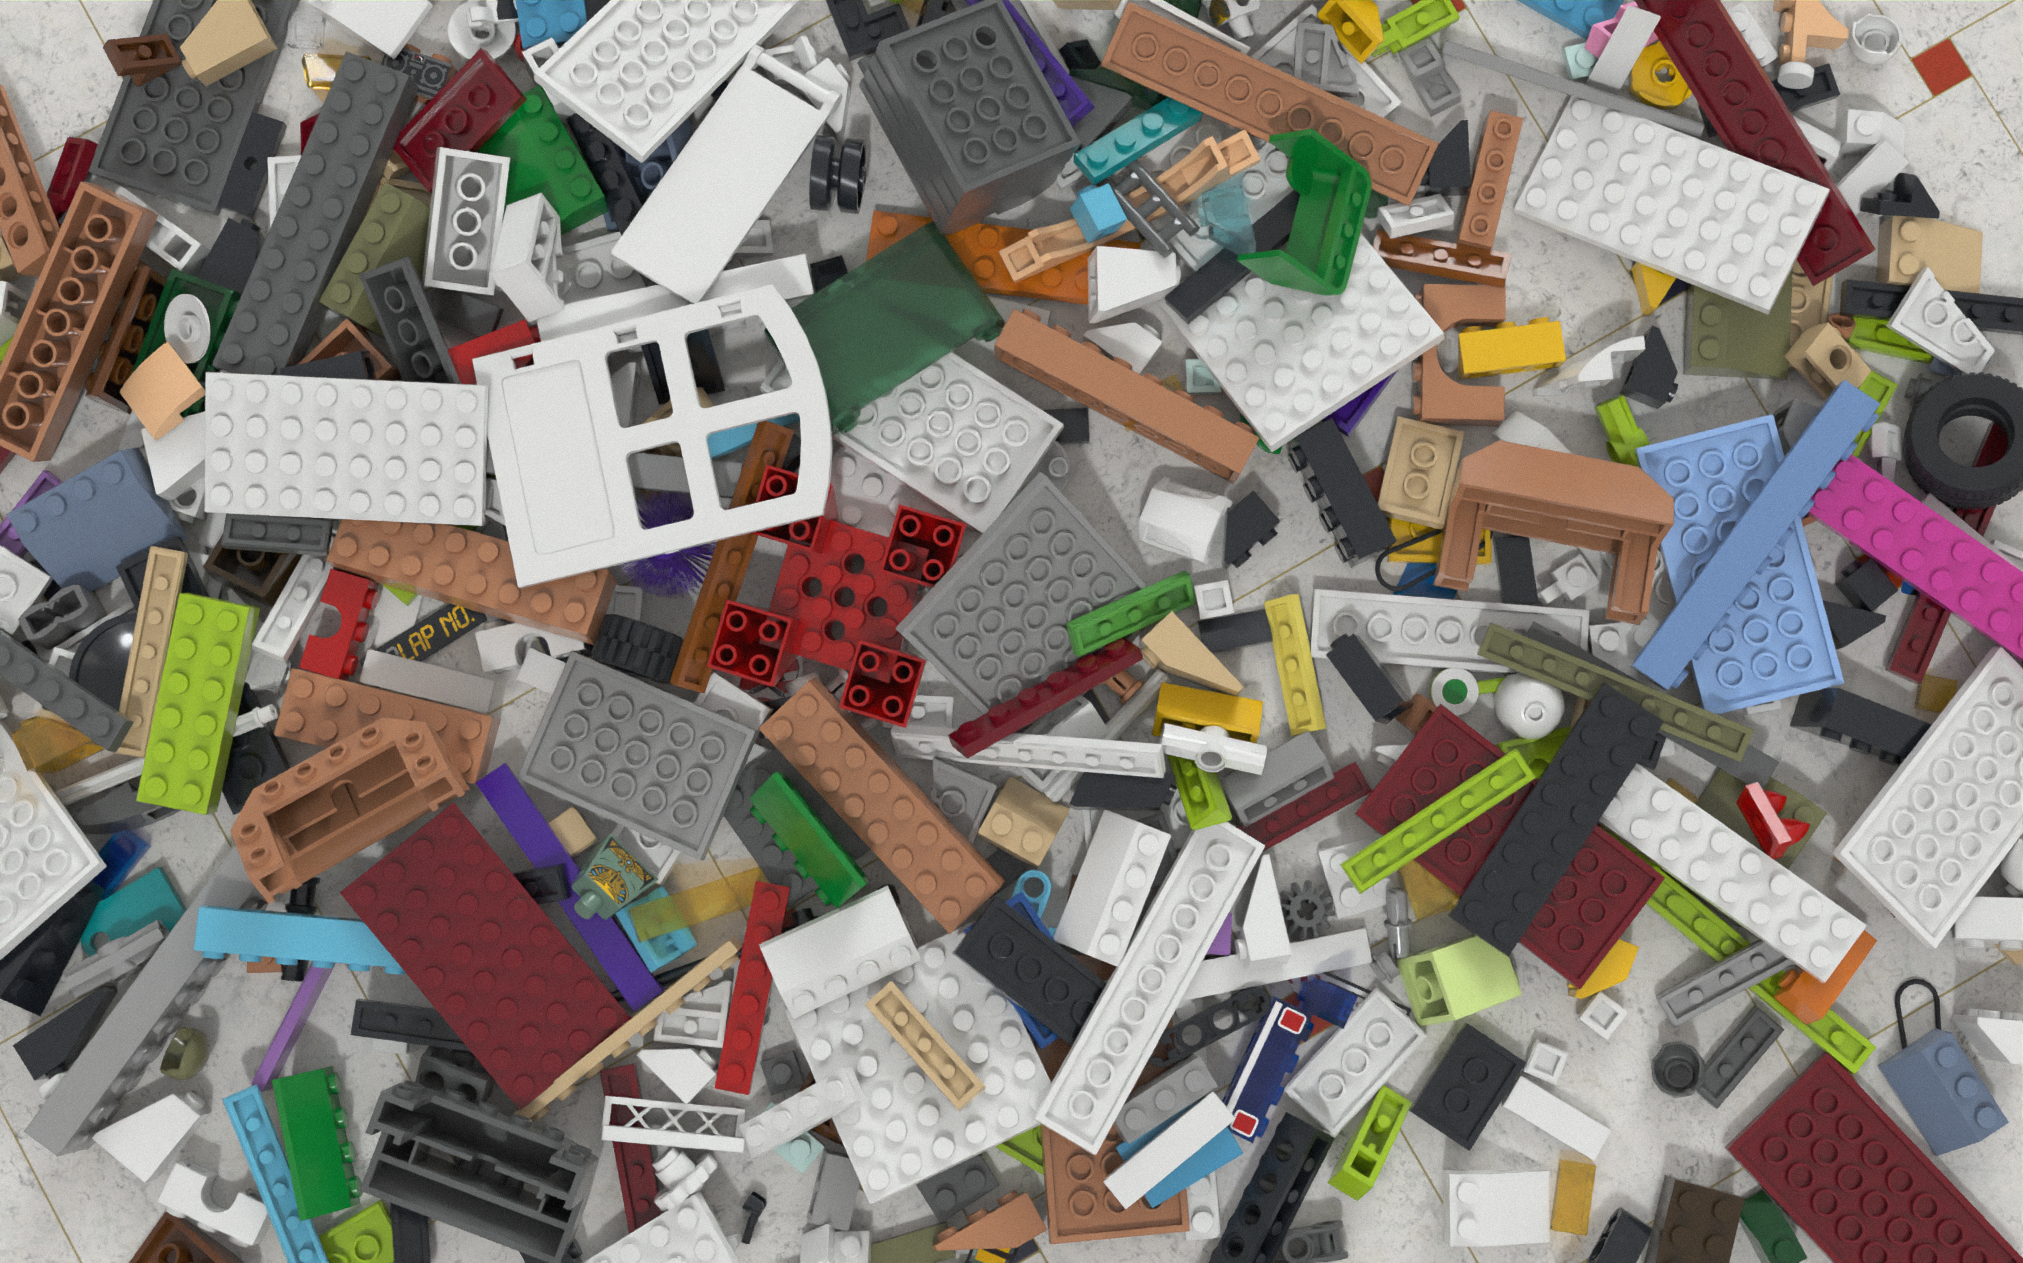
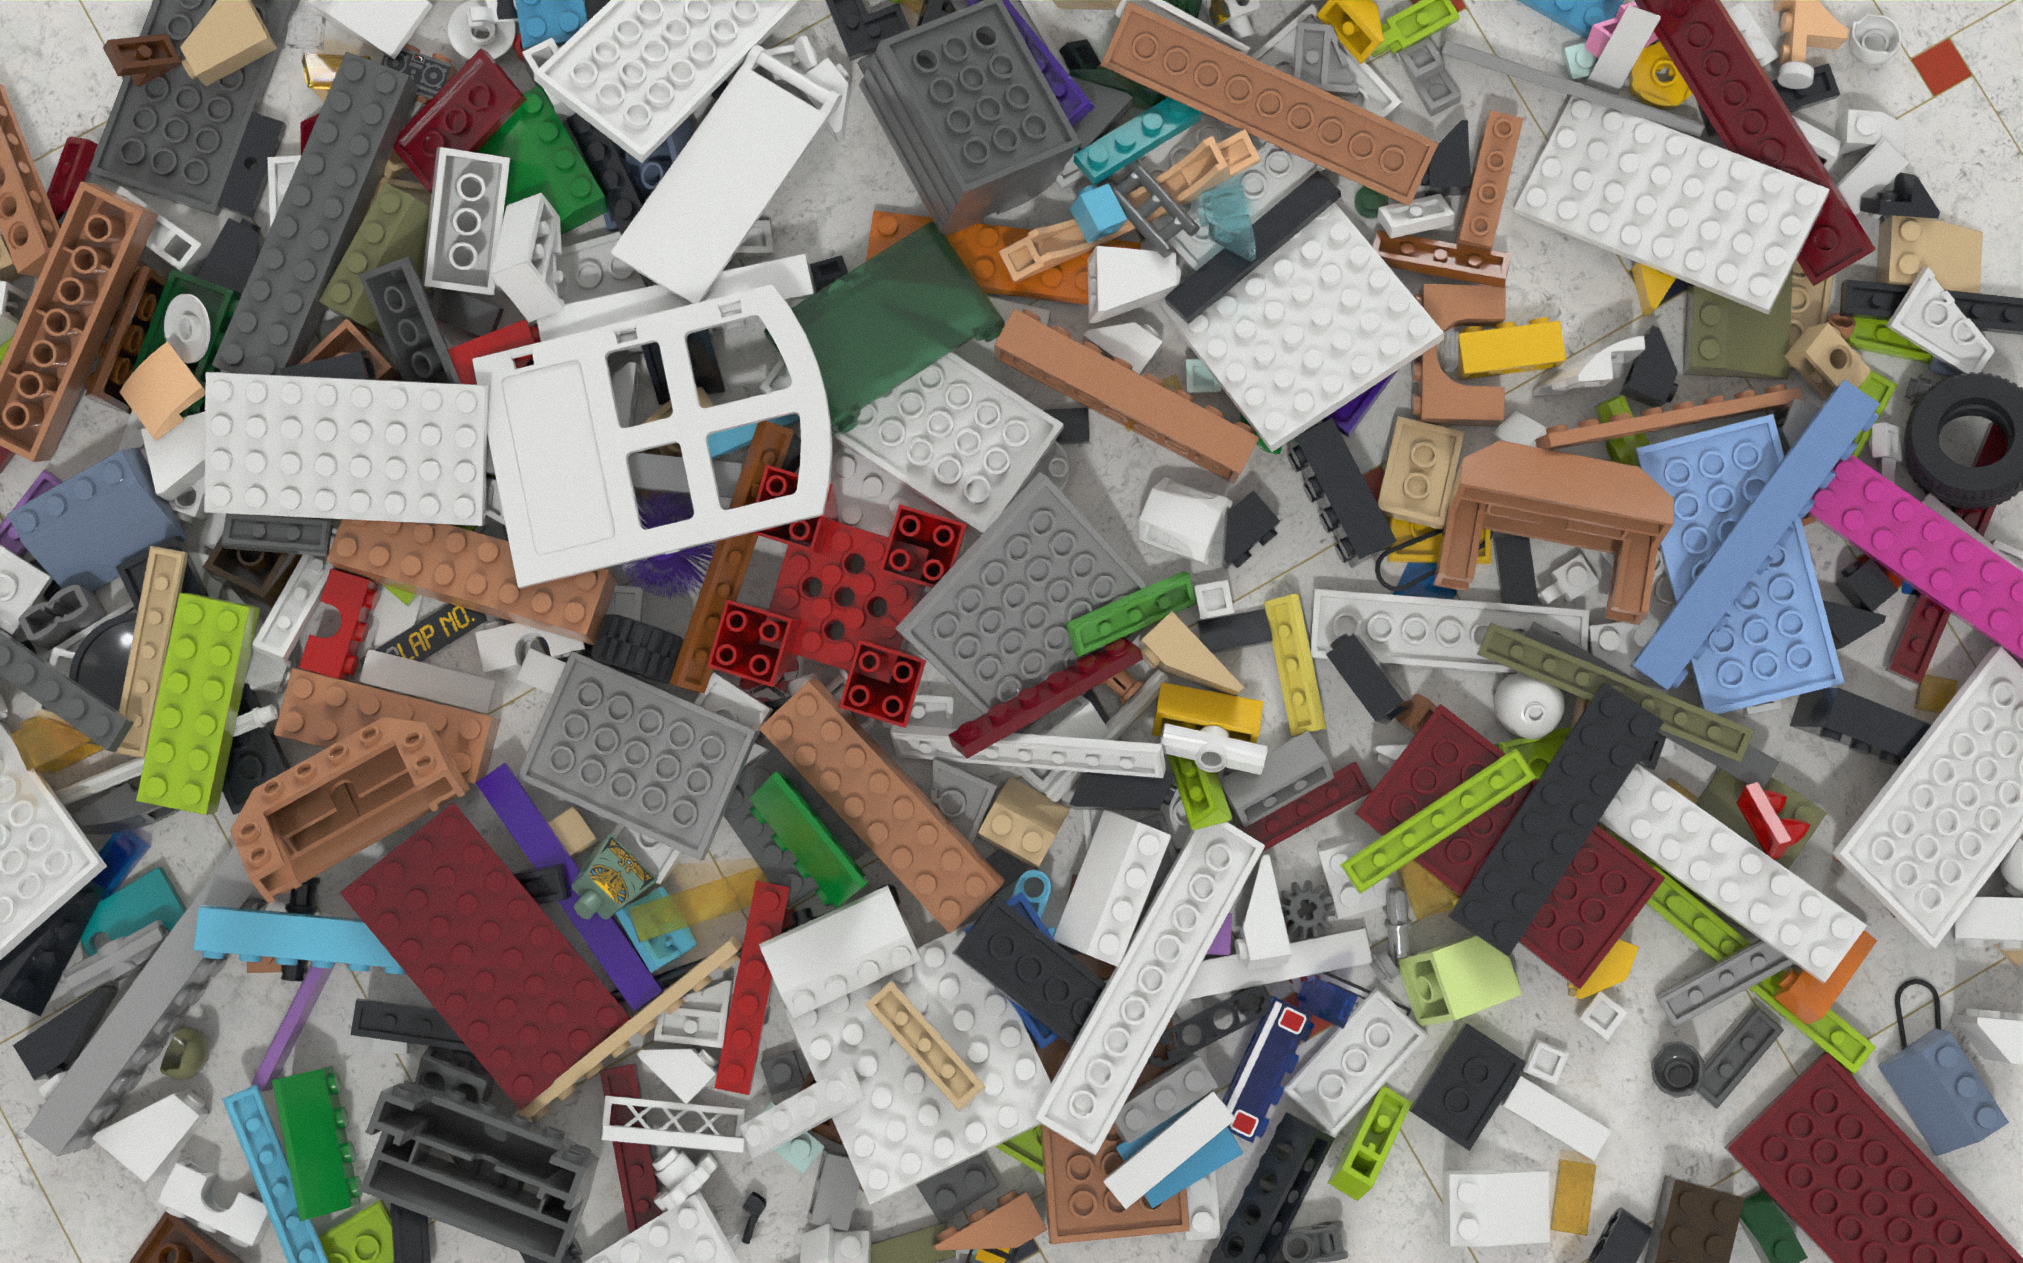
(835, 174): black wheel -> none
(1326, 219): green windscreen -> none
(1459, 689): piece -> none
(1656, 420): none -> nougat plate

